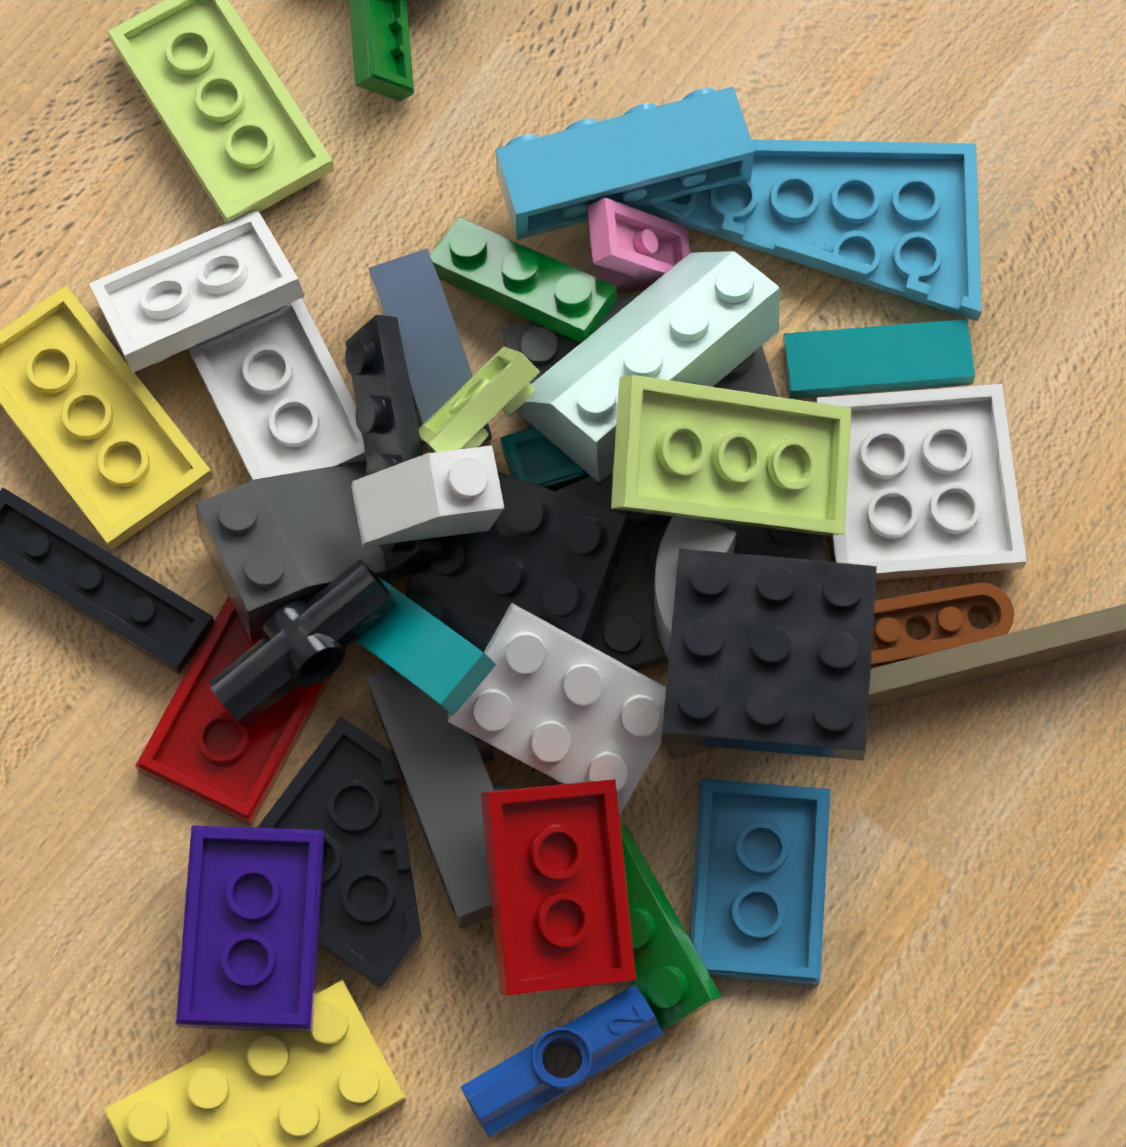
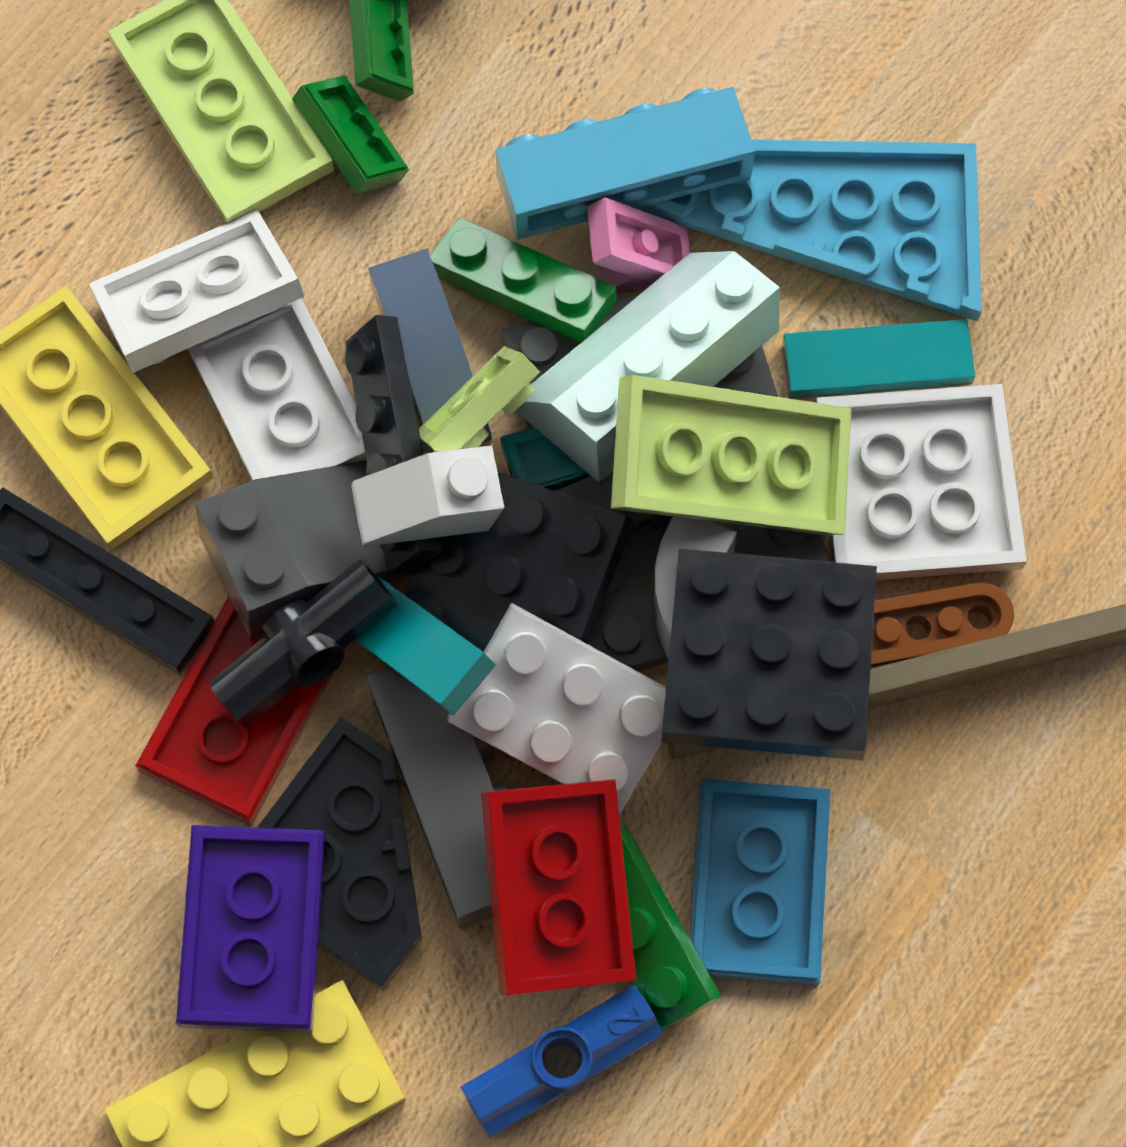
(350, 134): none -> green plate

